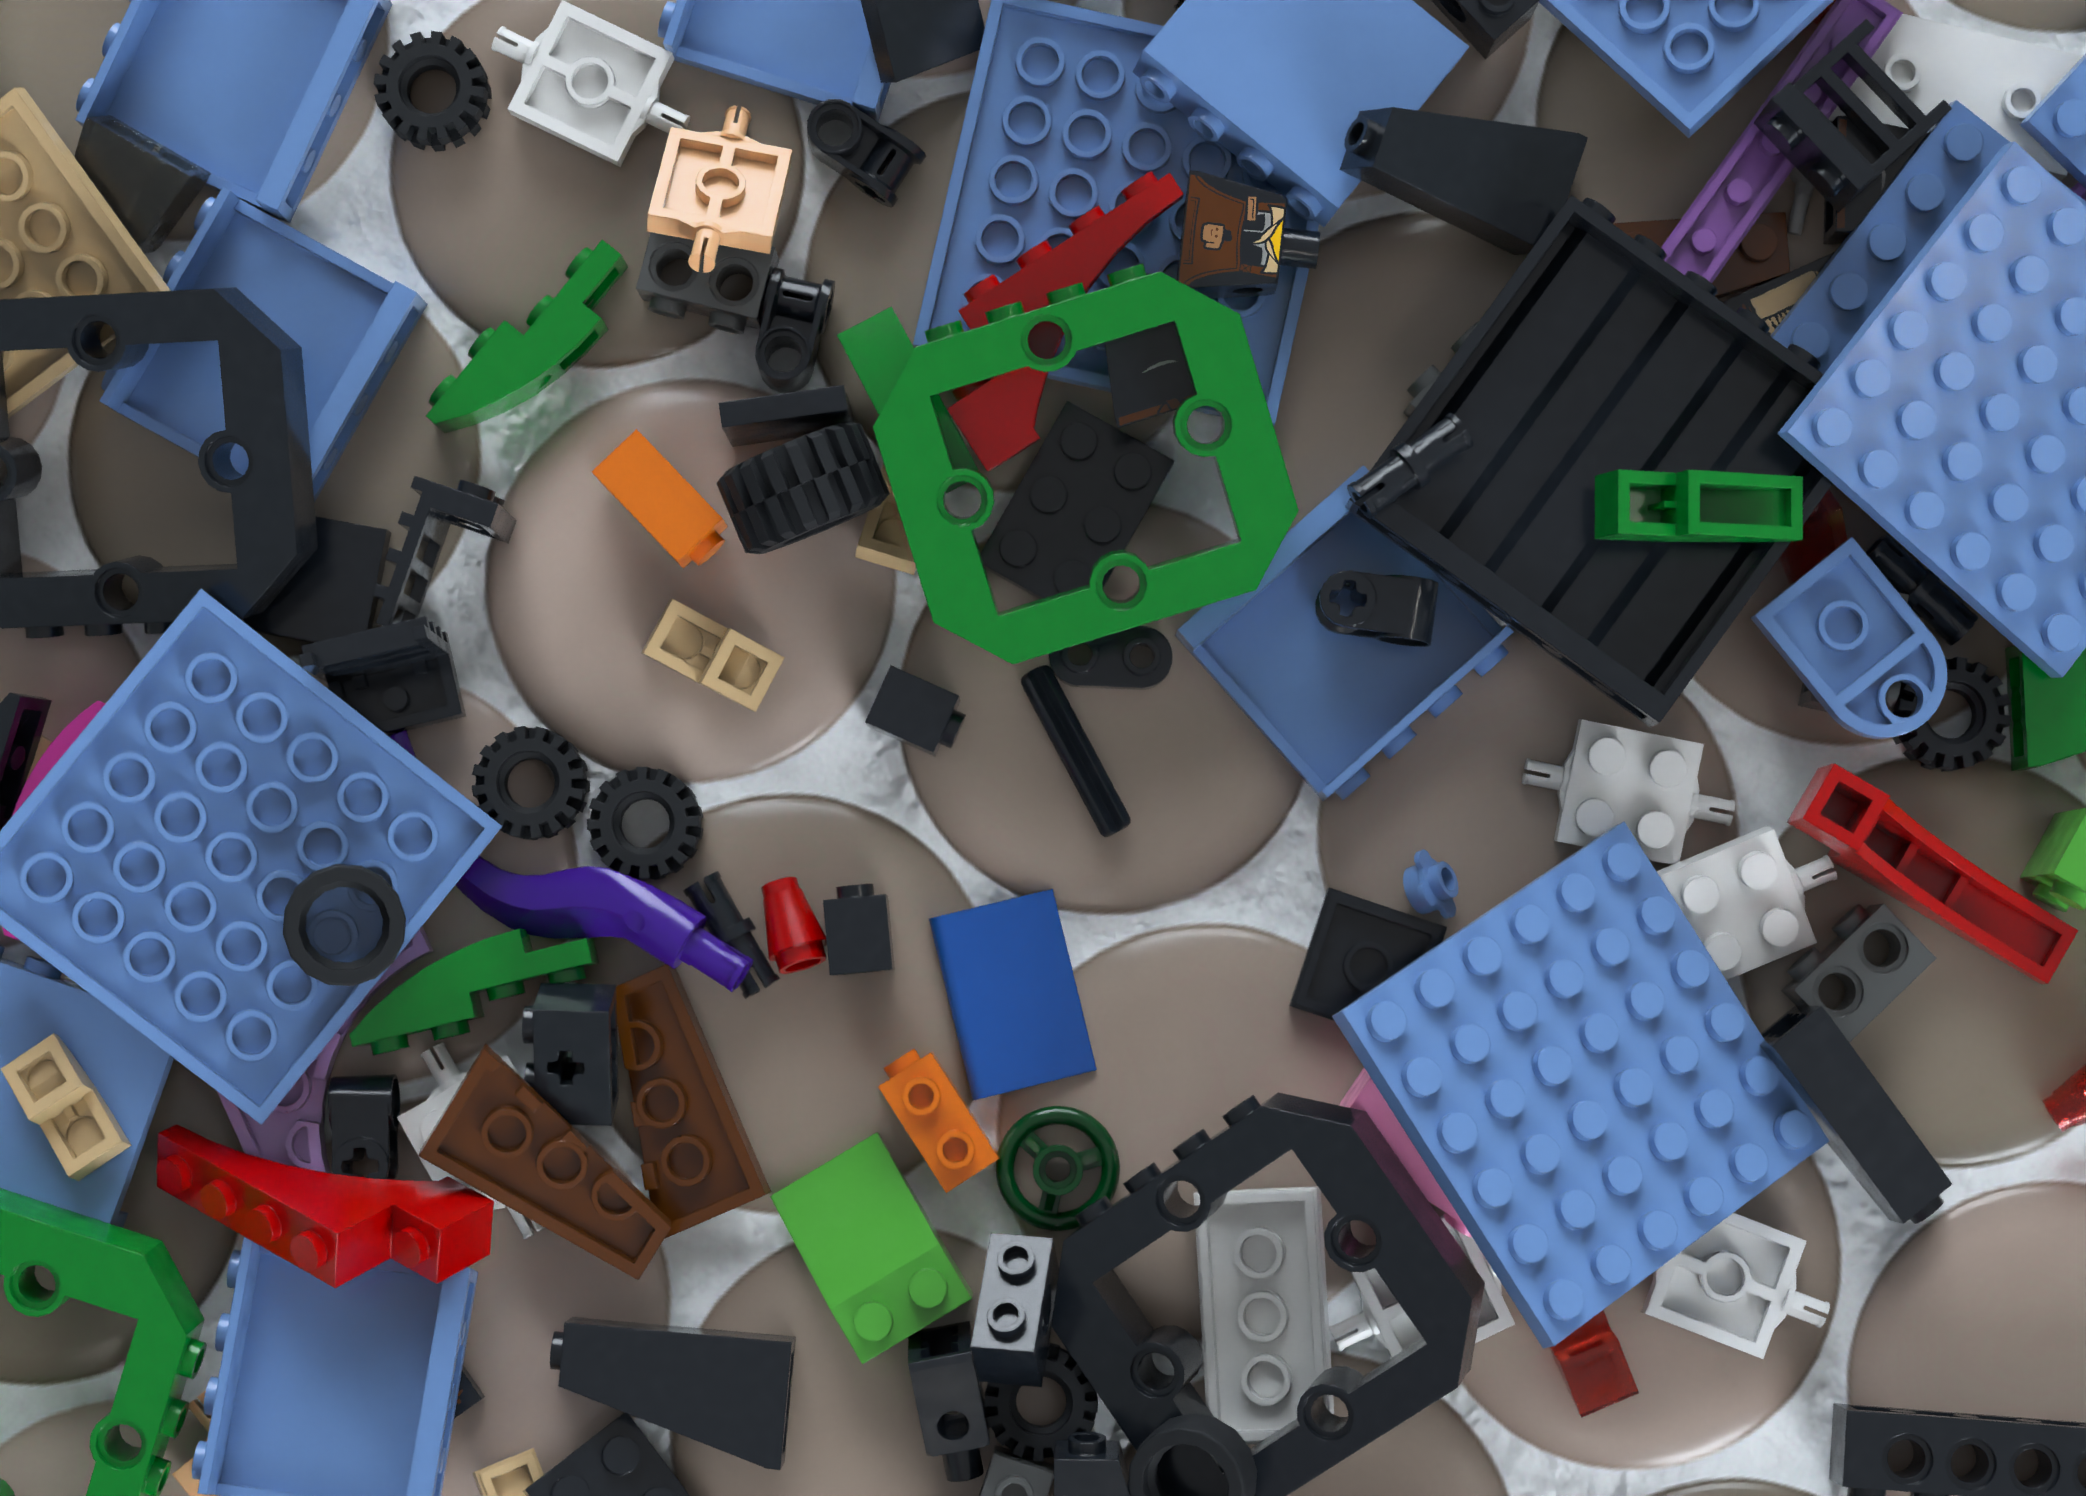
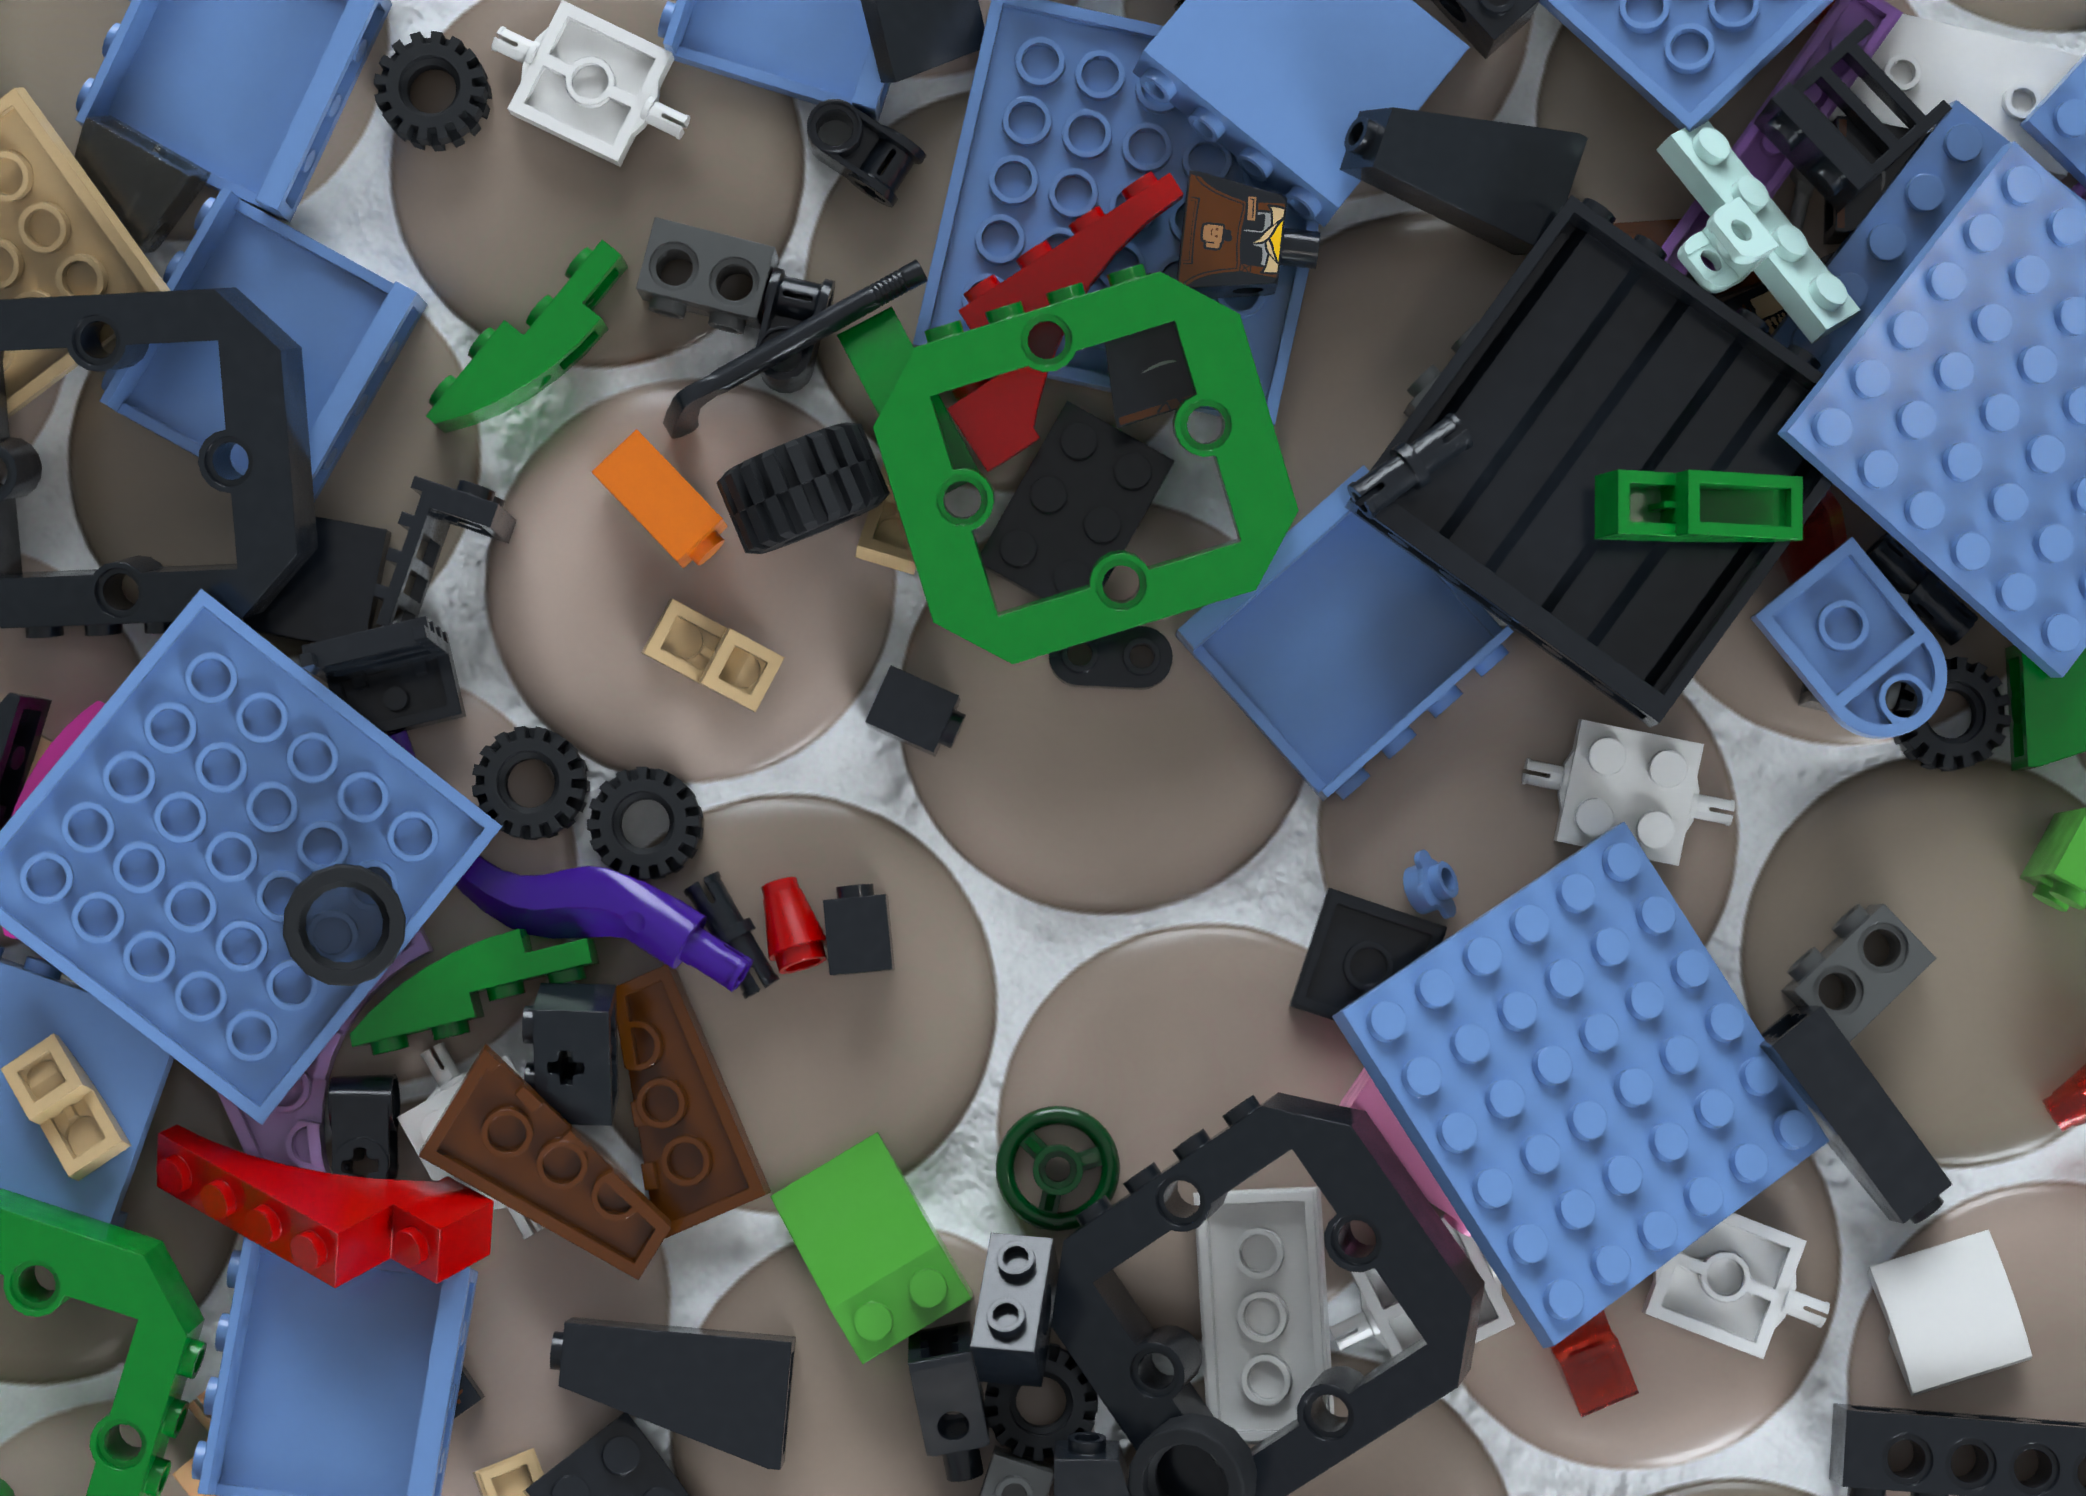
(686, 405): none -> black piece
(719, 190): light nougat plate -> none
(784, 415): black tile -> none
(937, 1119): orange brick -> none
(1012, 994): blue piece -> none
(1075, 750): black axle -> none
(1390, 608): black piece -> none
(1747, 900): white plate -> none
(1751, 235): none -> light aqua plate
(1915, 867): red arch -> none
(1950, 1313): none -> white slope

